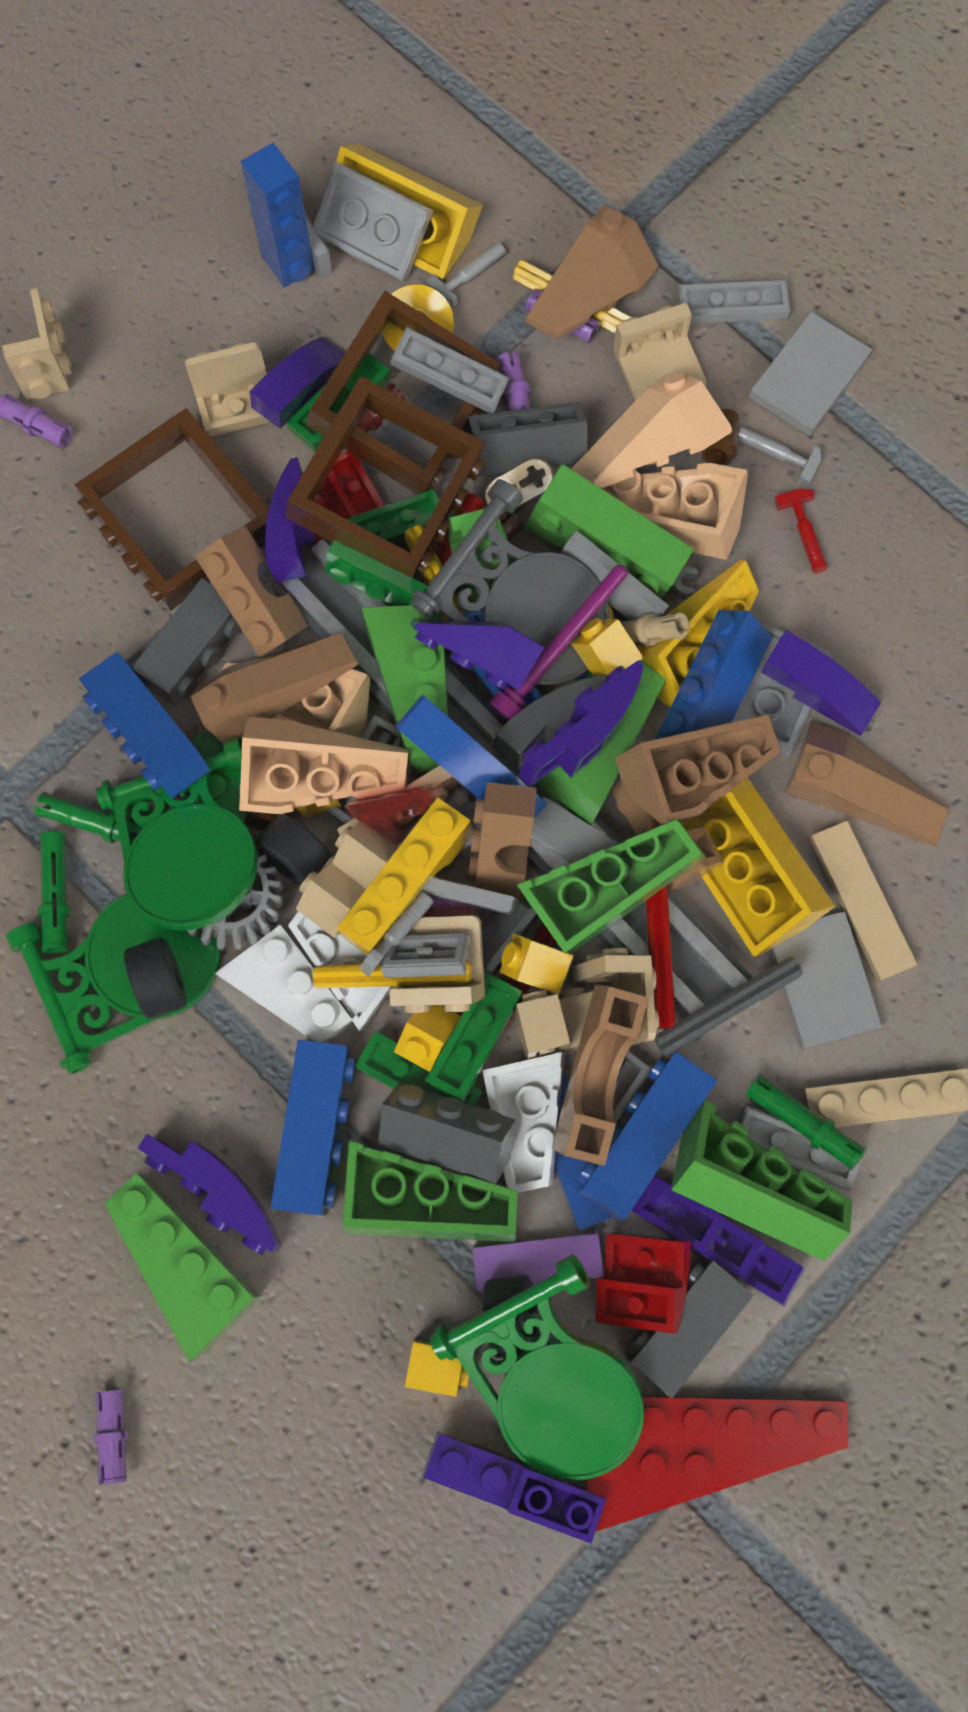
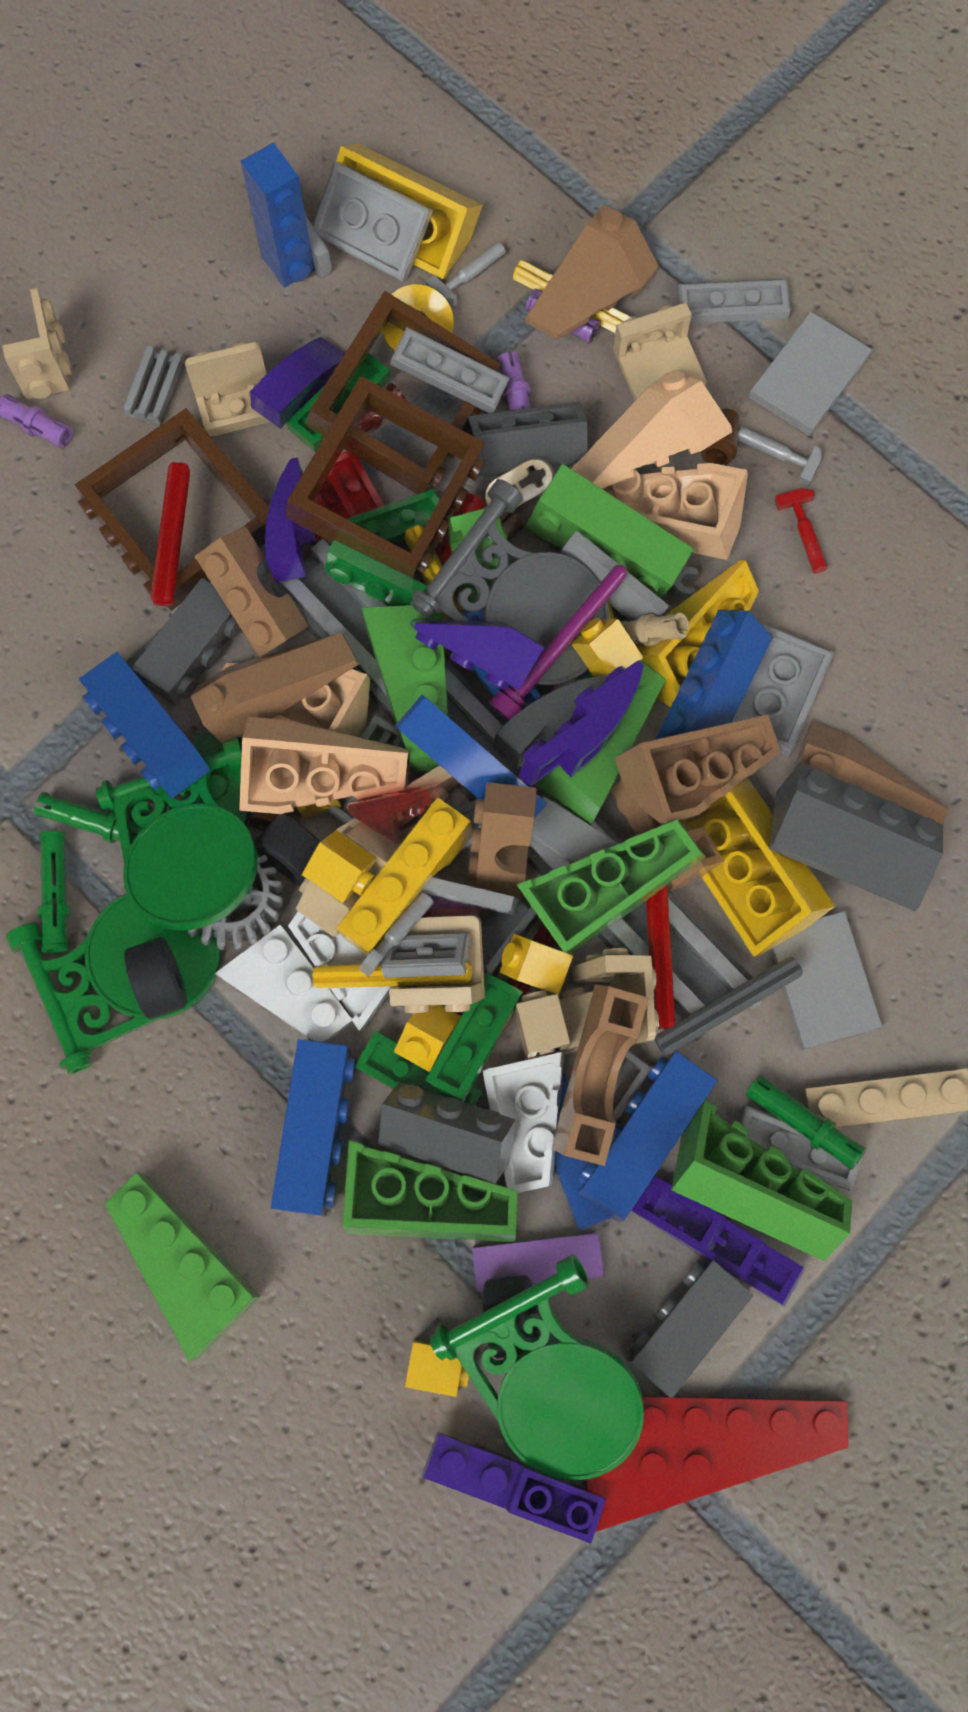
(110, 1437): medium lavender pin -> none
(161, 358): none -> light grey tile
(170, 534): none -> red axle
(229, 1197): dark purple slope -> none
(340, 867): none -> yellow brick
(643, 1282): red slope -> none
(821, 683): dark purple slope -> none
(856, 836): none -> dark grey slope
(862, 901): tan tile -> none

